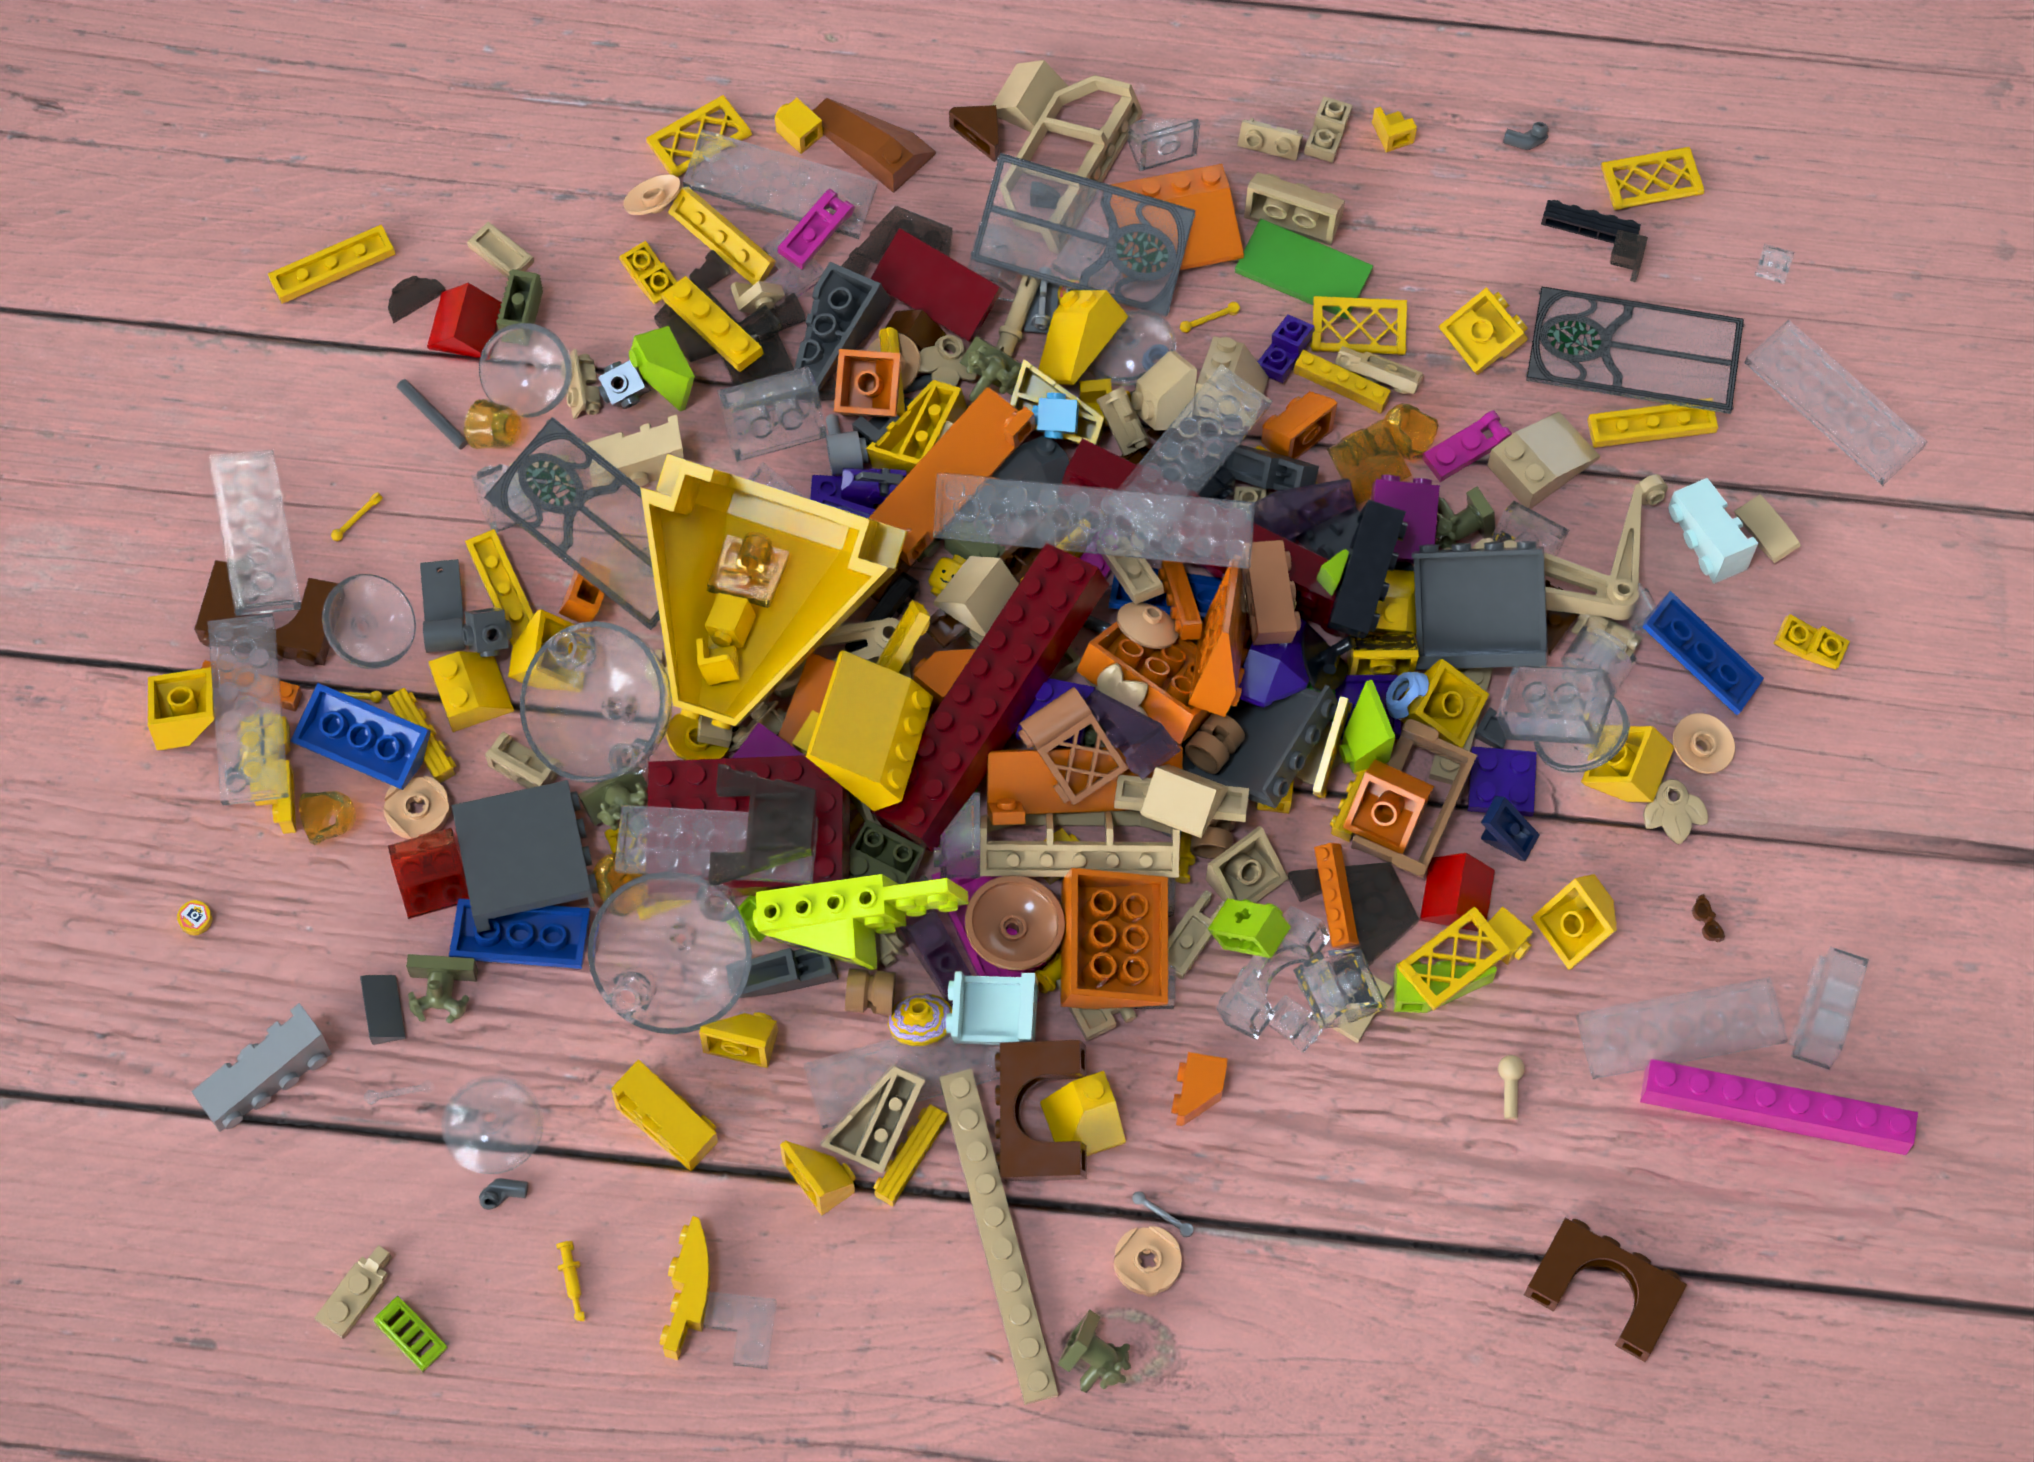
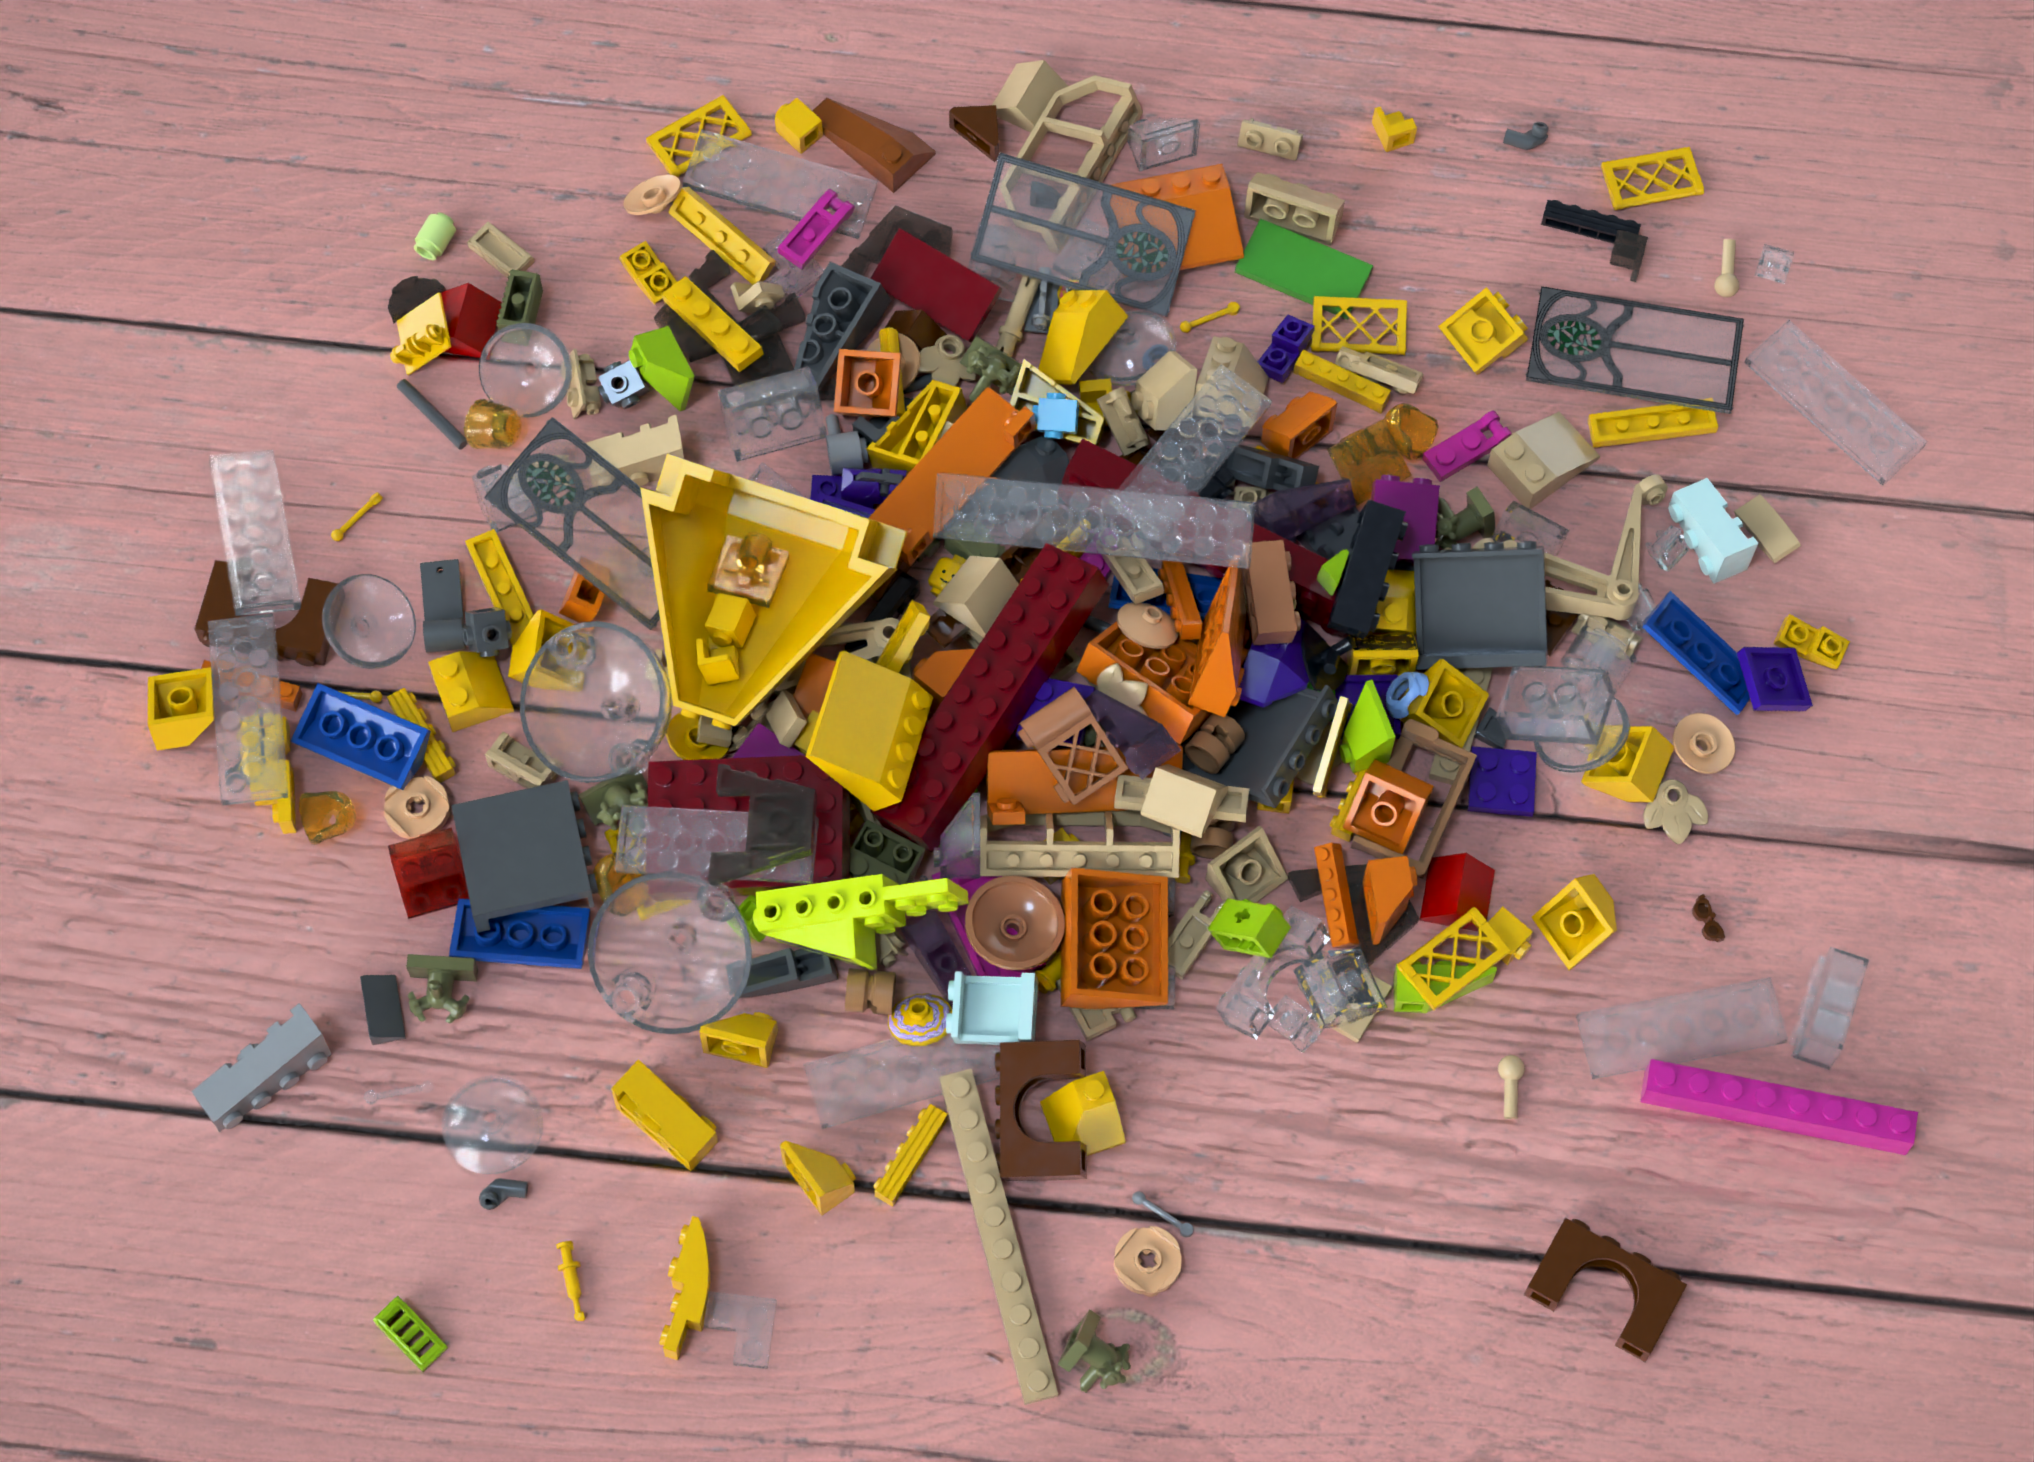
(194, 917): tile -> none
(331, 264): yellow plate -> none
(354, 1293): tan hinge -> none
(422, 335): none -> yellow hinge
(434, 236): none -> yellowish green brick
(786, 719): none -> tan tile
(877, 1119): tan wedge -> none
(1202, 1086): orange slope -> none
(1328, 129): tan slope -> none
(1387, 891): none -> orange slope
(1508, 829): dark blue slope -> none
(1668, 548): none -> clear tile
(1727, 283): none -> tan bar
(1774, 679): none -> dark purple plate

